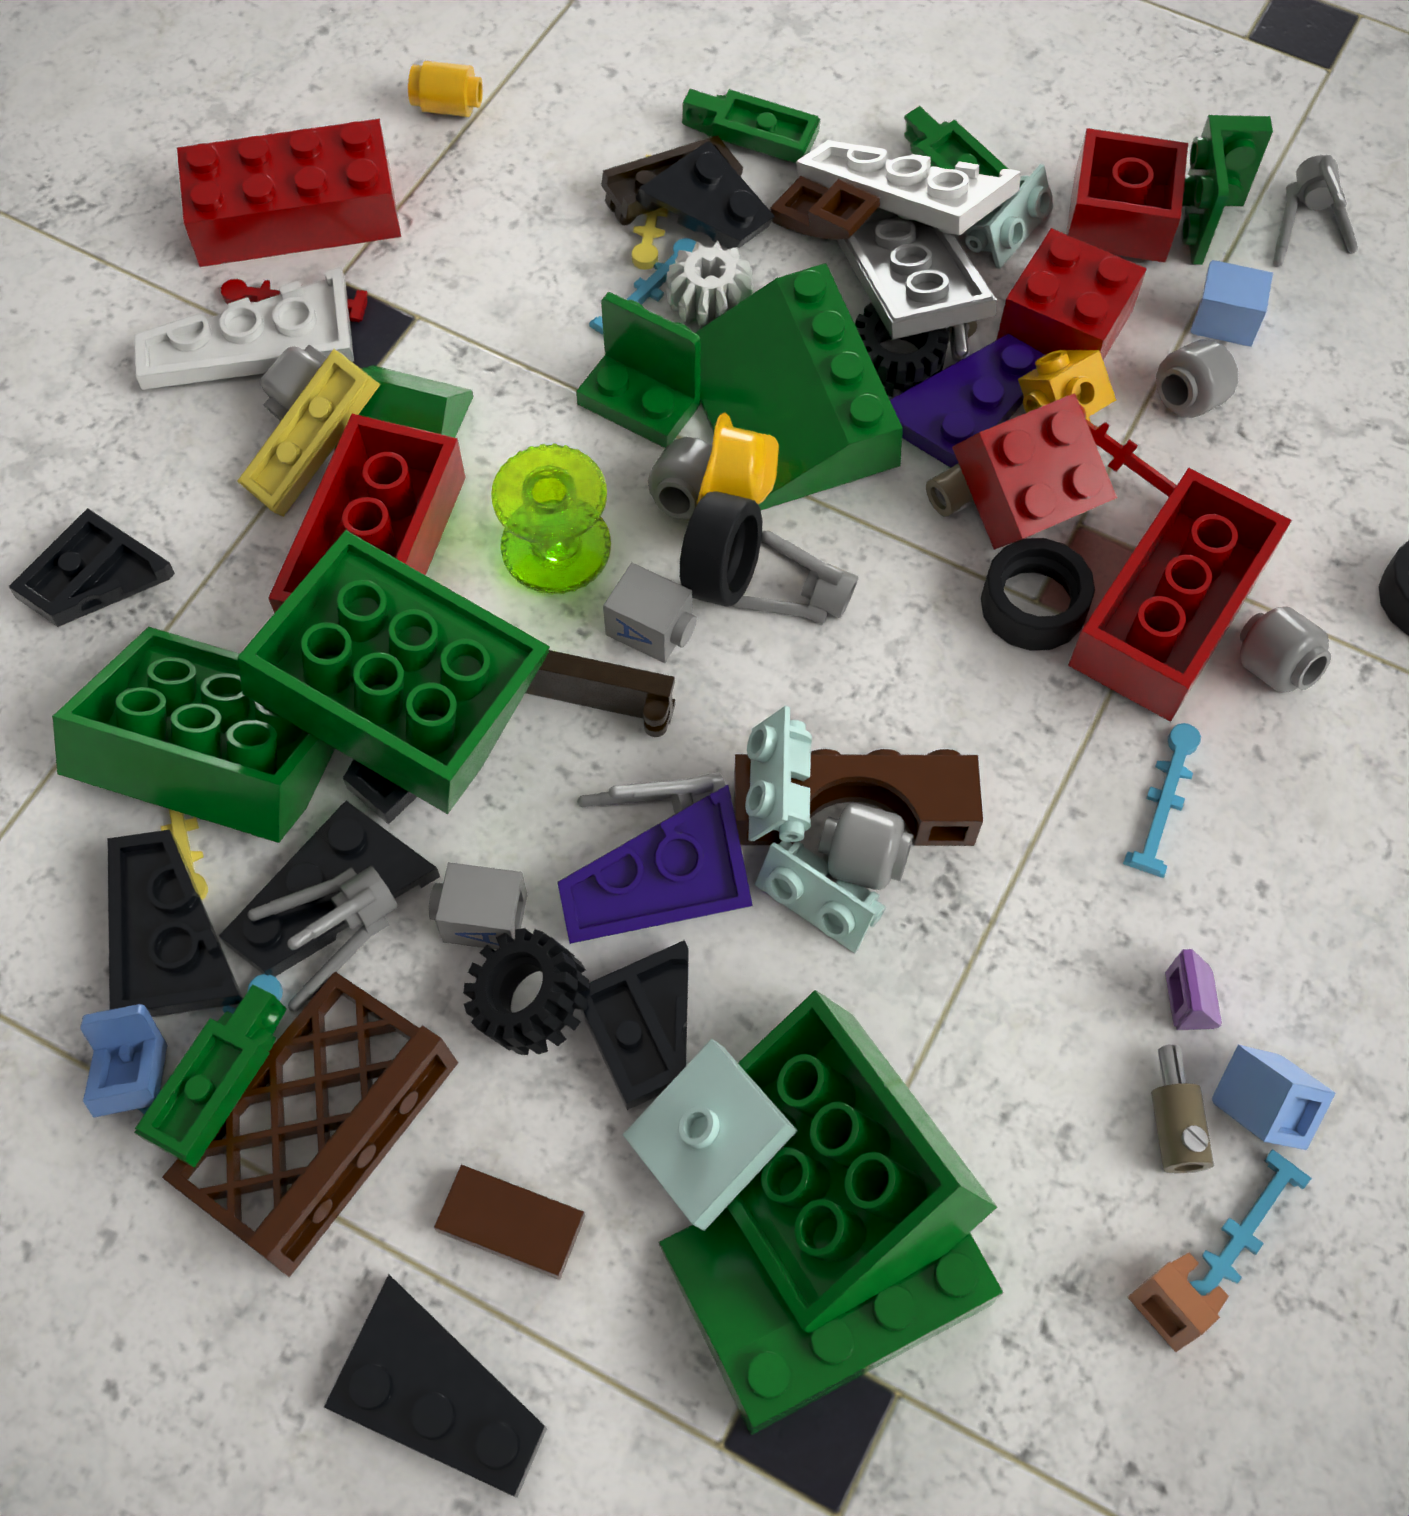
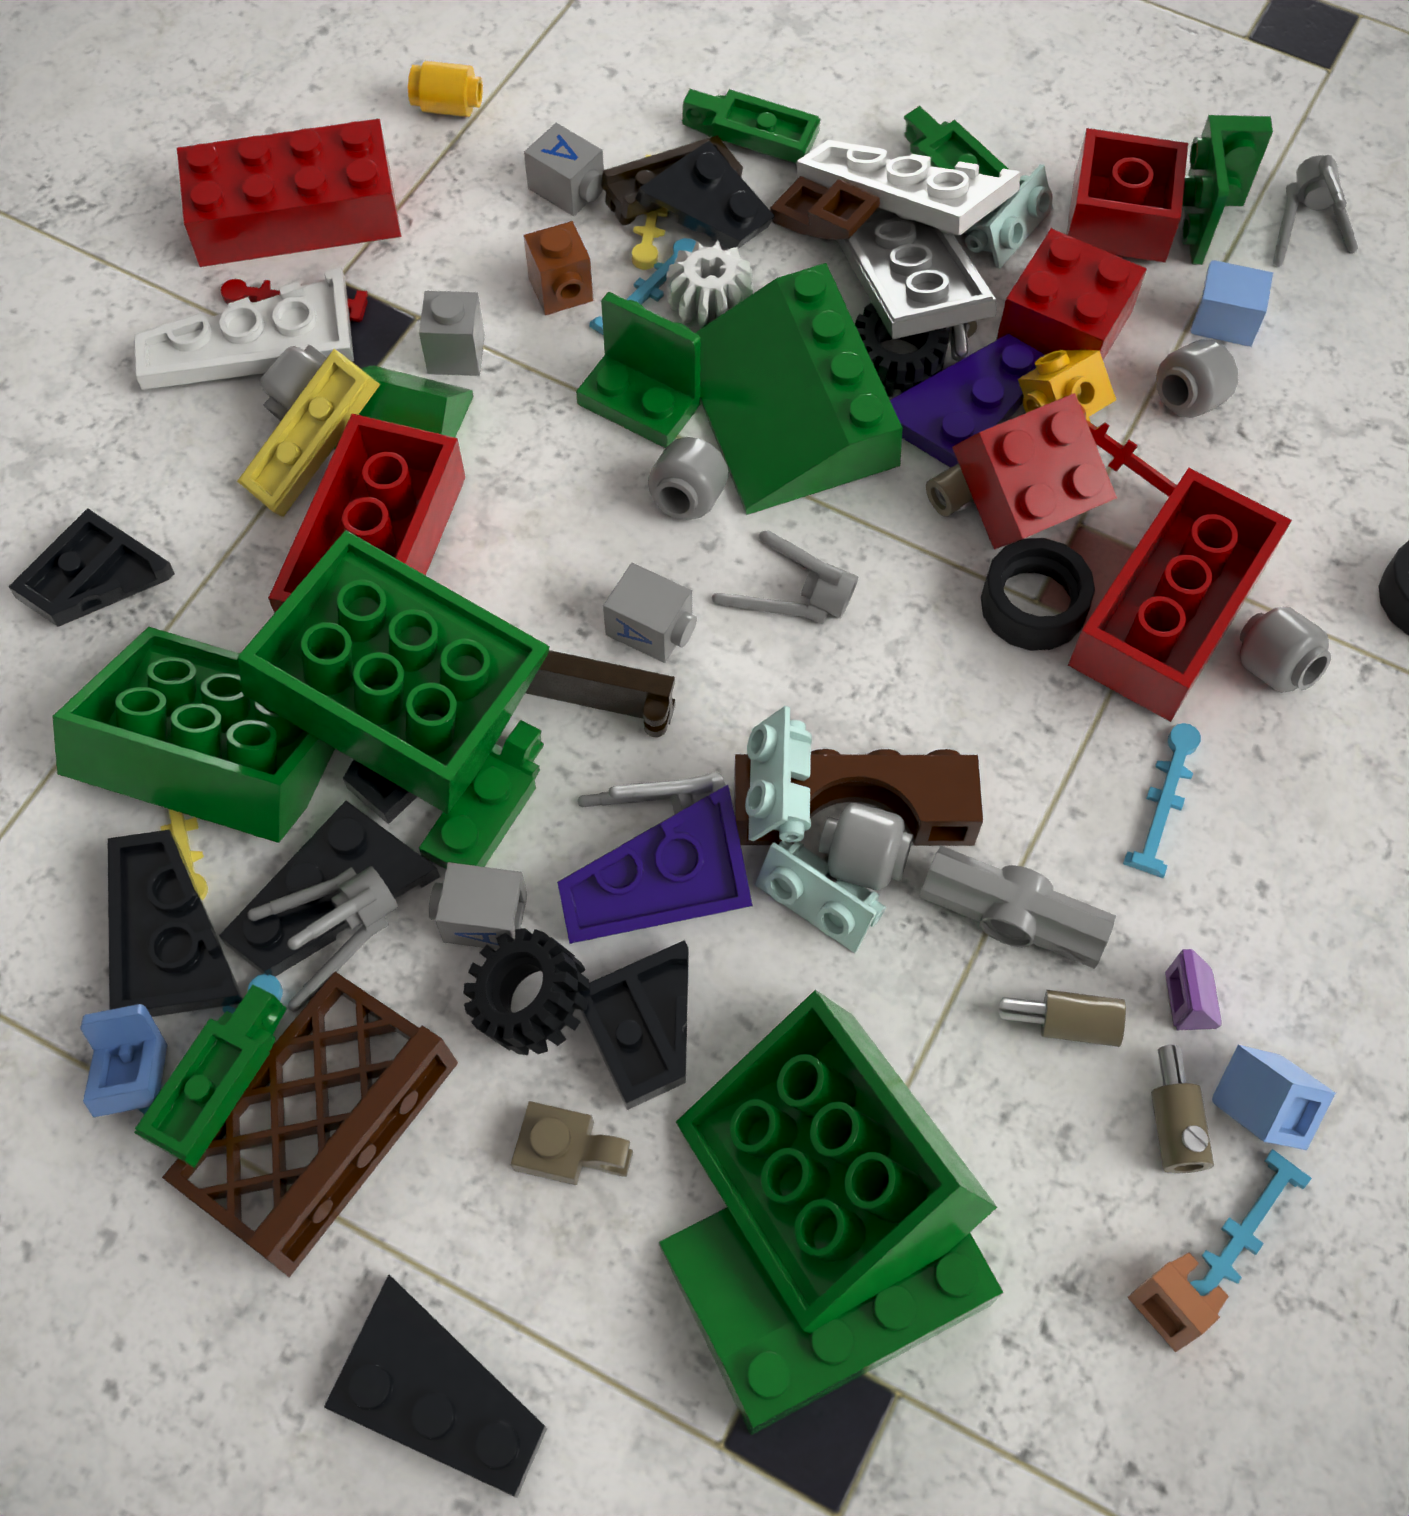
(452, 333): none -> light grey brick
(488, 804): none -> green hinge
(510, 1221): reddish brown tile -> none
(552, 518): clear neon green hose -> none
(558, 267): none -> dark orange brick
(559, 1142): none -> dark tan plate
(564, 169): none -> light grey brick
(709, 1134): light aqua plate -> none
(721, 548): black tyre -> none
(740, 462): yellow piece -> none
(1017, 906): none -> light grey piece
(1071, 1016): none -> dark tan piece

